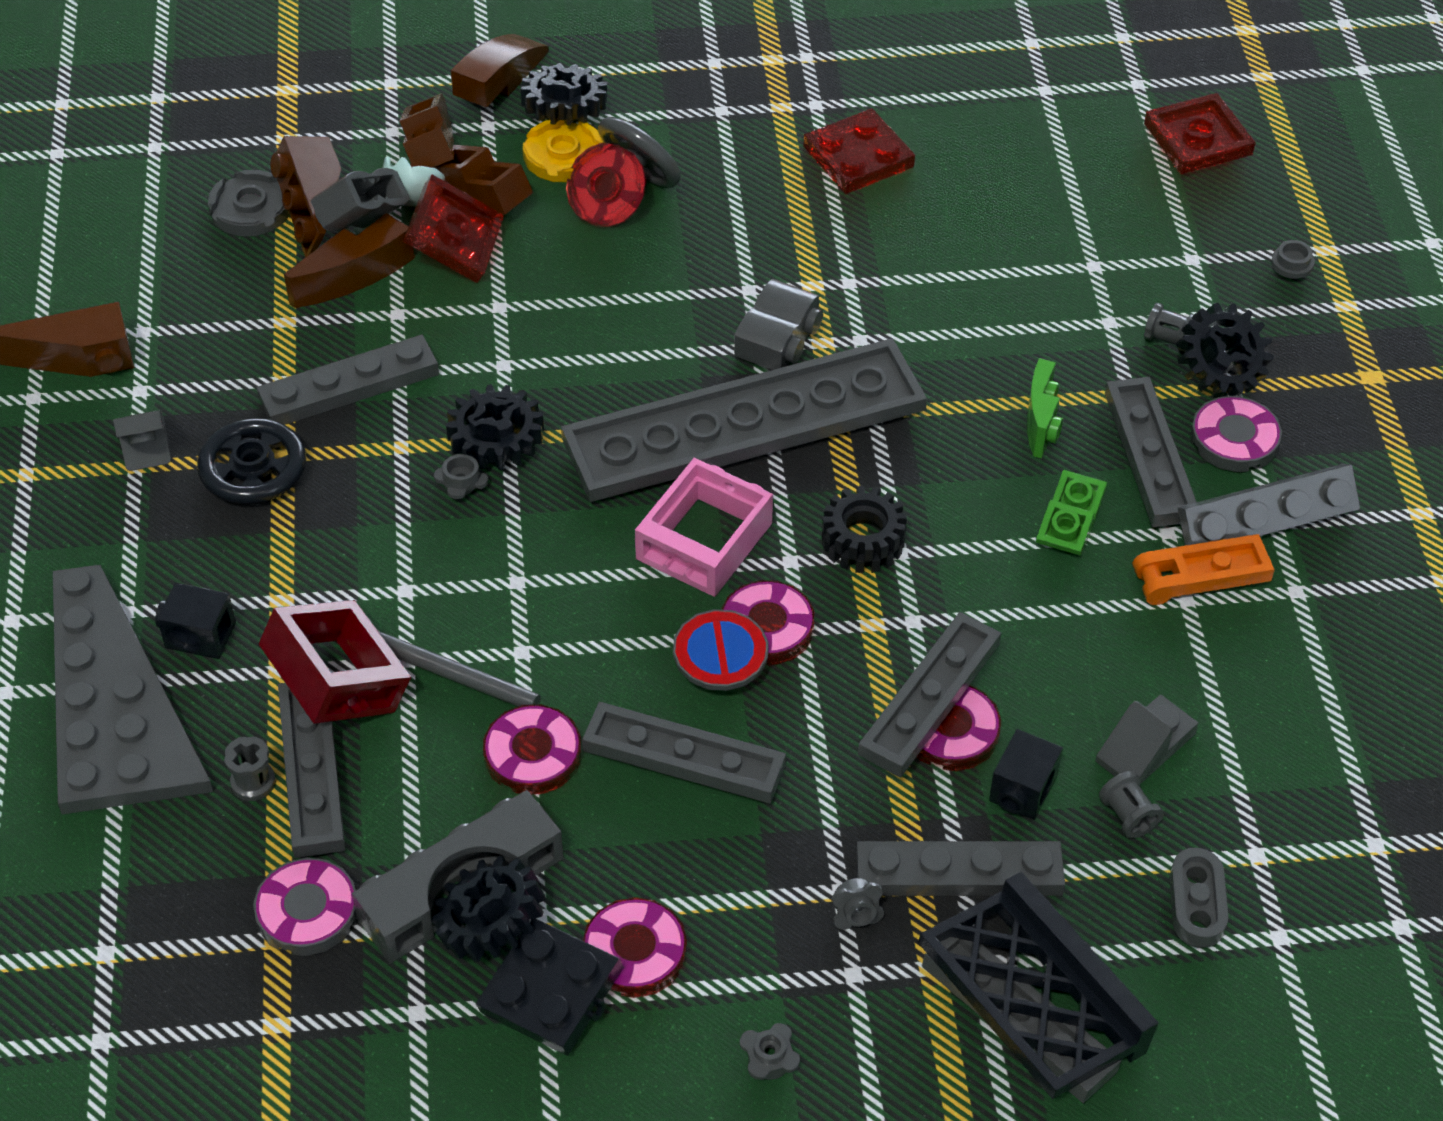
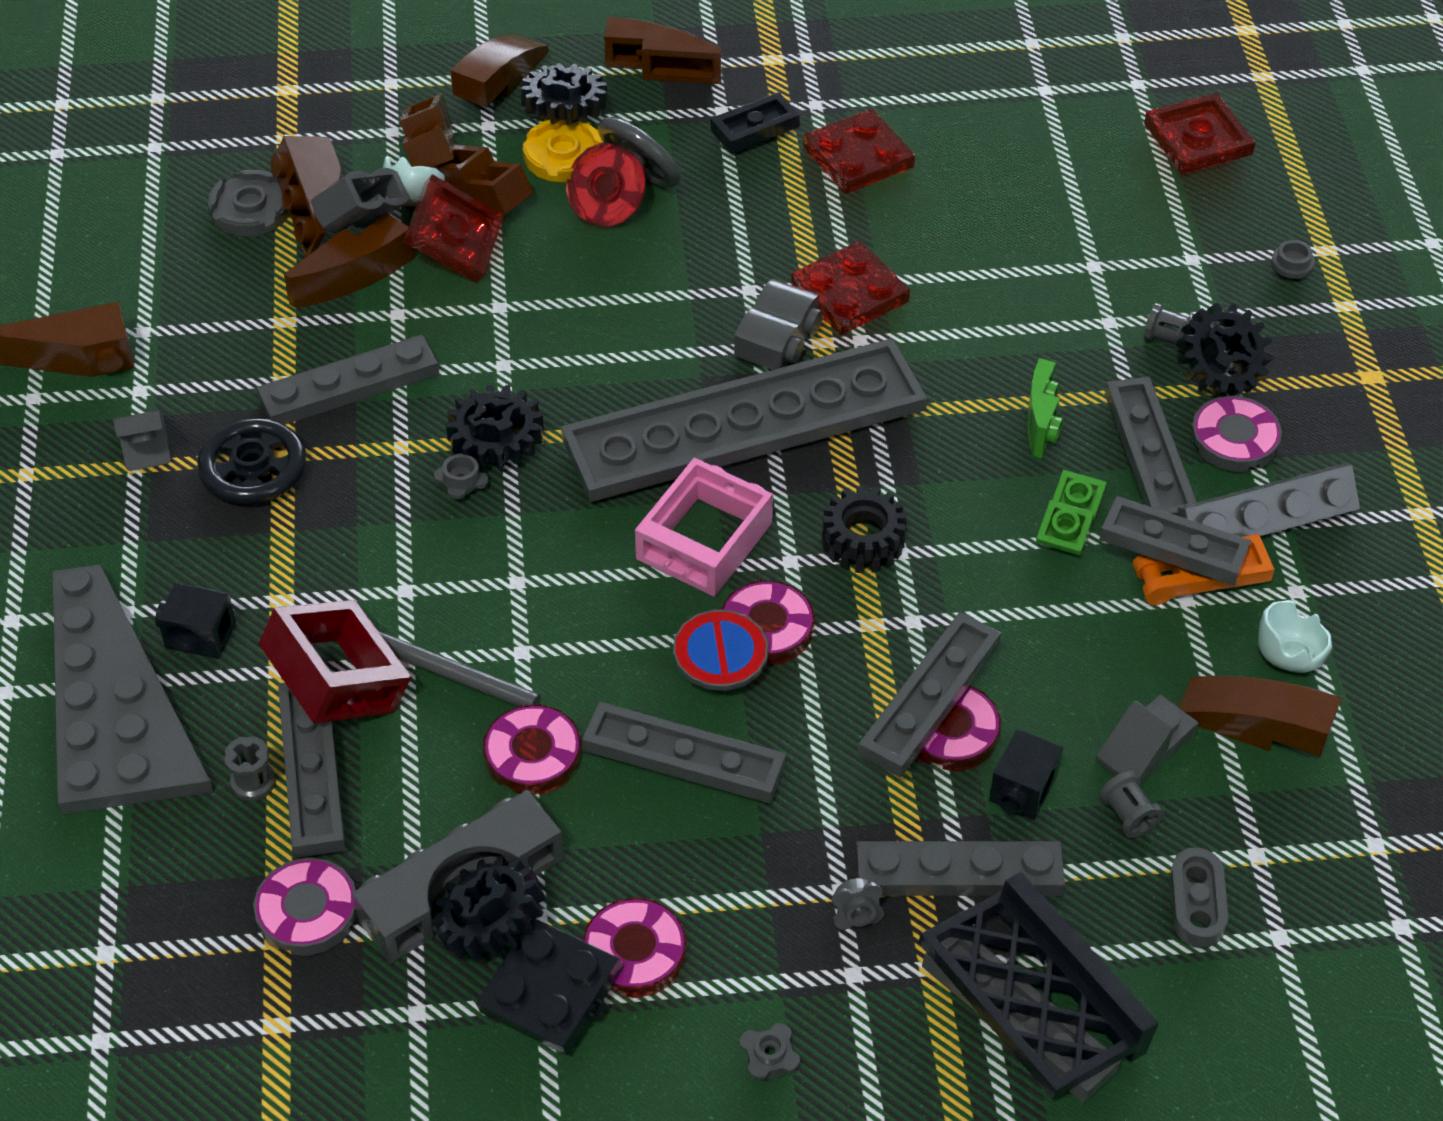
(661, 52): none -> reddish brown slope
(755, 122): none -> black plate
(852, 287): none -> clear red plate
(1175, 540): none -> dark grey plate
(1262, 711): none -> reddish brown slope
(1293, 640): none -> light aqua hair

